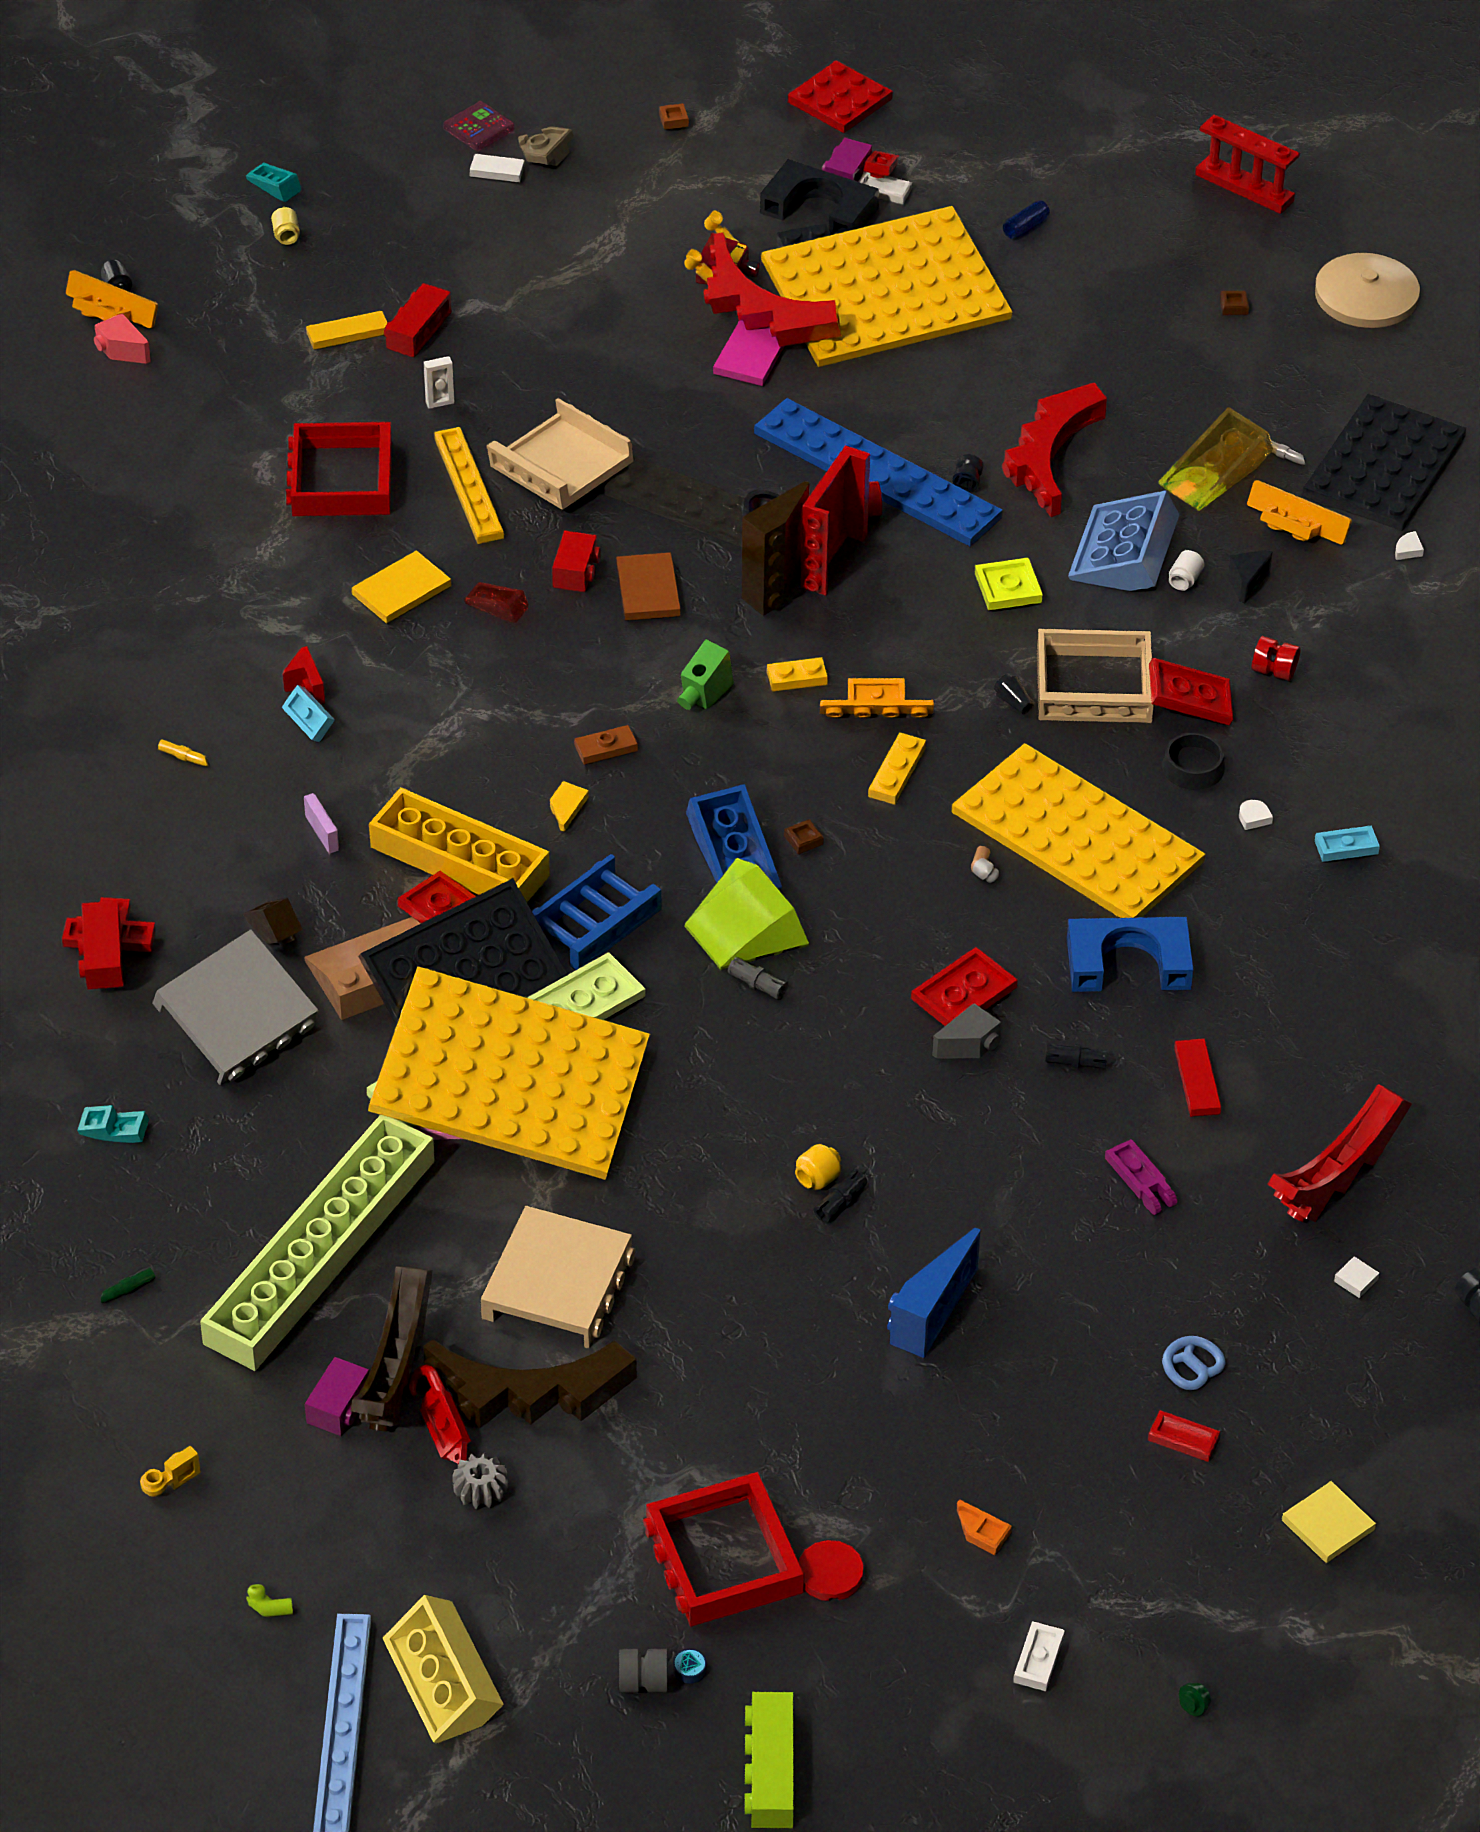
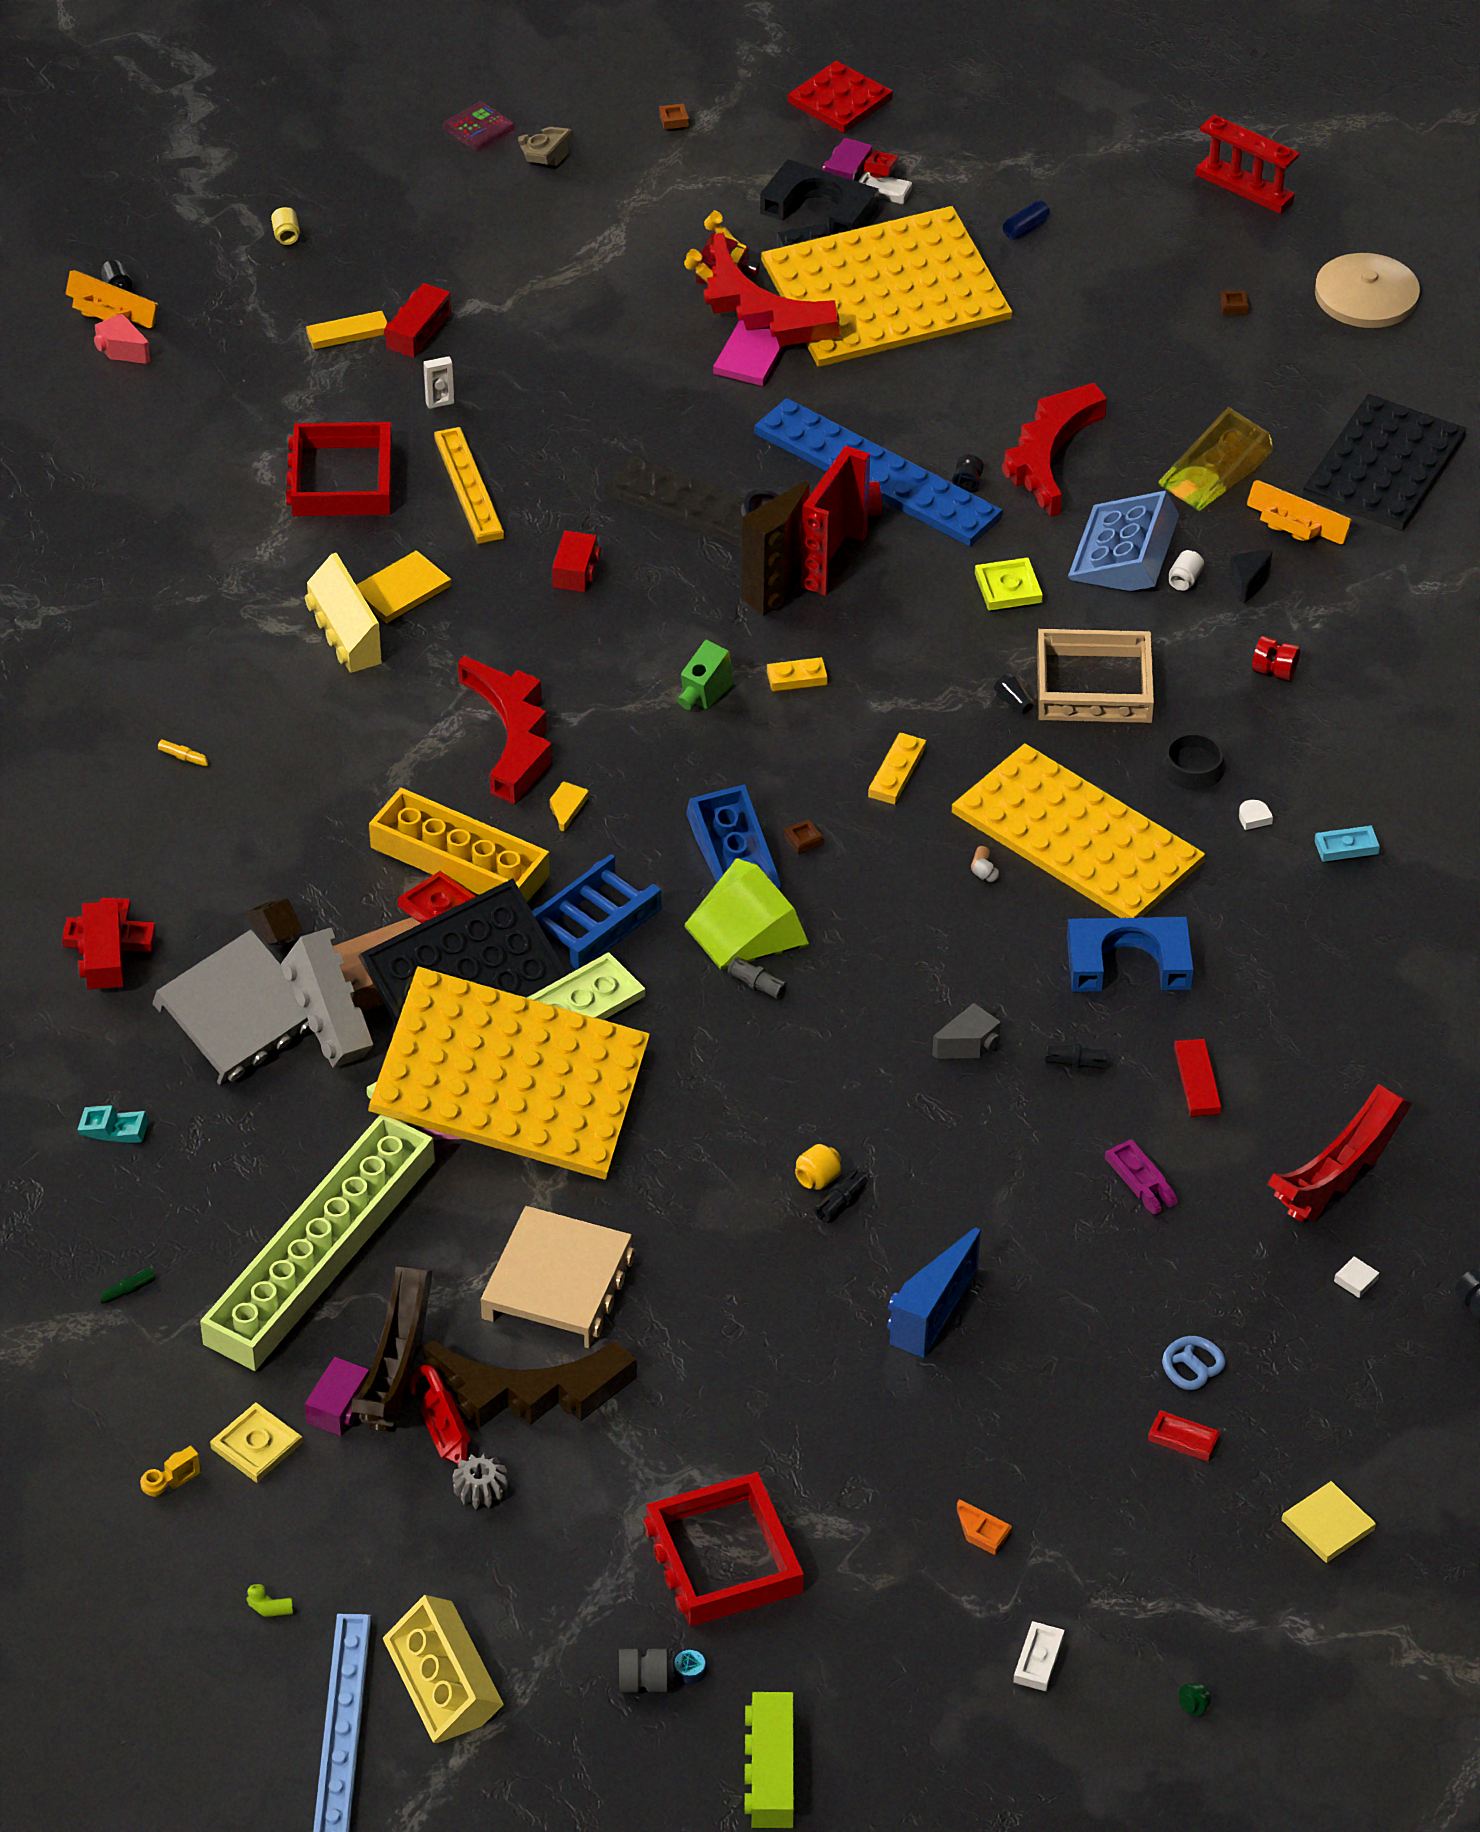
(256, 1442): none -> light yellow tile
(277, 182): teal slope -> none
(304, 673): red slope -> none
(308, 713): medium azure plate -> none
(321, 823): lavender tile -> none
(327, 998): none -> light grey wedge
(344, 615): none -> light yellow slope
(497, 168): white tile -> none
(507, 602): clear red slope -> none
(516, 703): none -> red arch
(563, 456): tan panel -> none
(605, 744): dark orange plate -> none
(648, 586): dark orange tile -> none
(831, 1570): red tile -> none
(876, 696): light orange bracket -> none
(964, 982): red plate -> none
(1190, 691): red tile -> none
(1285, 452): light grey piece -> none
(1409, 546): white tile -> none

